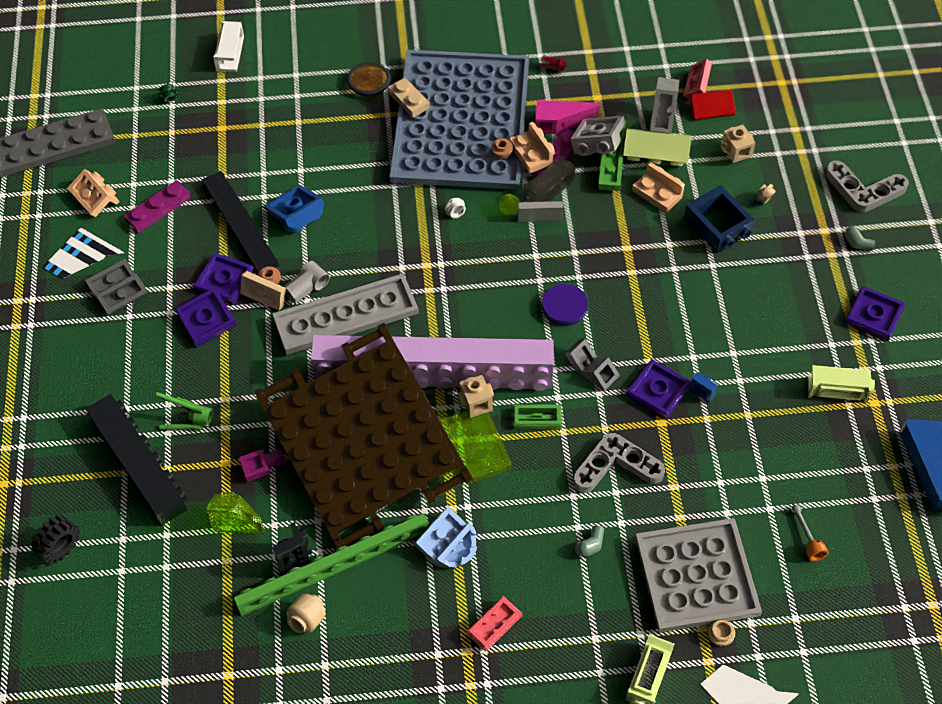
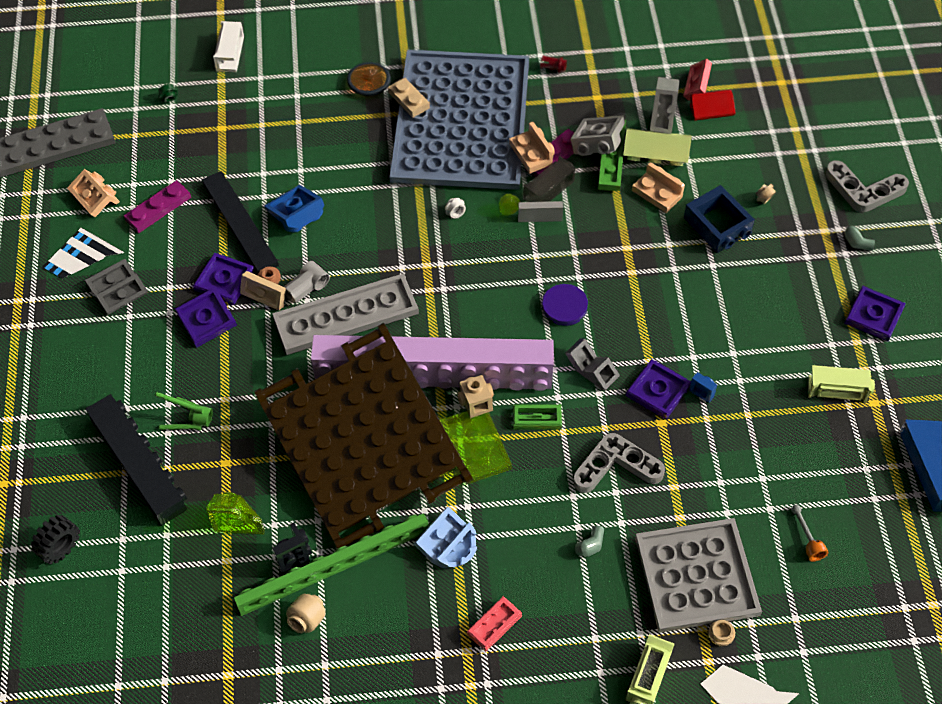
(257, 463): magenta plate -> none
(501, 148): nougat plate -> none
(559, 116): dark pink slope -> none
(738, 143): tan brick -> none

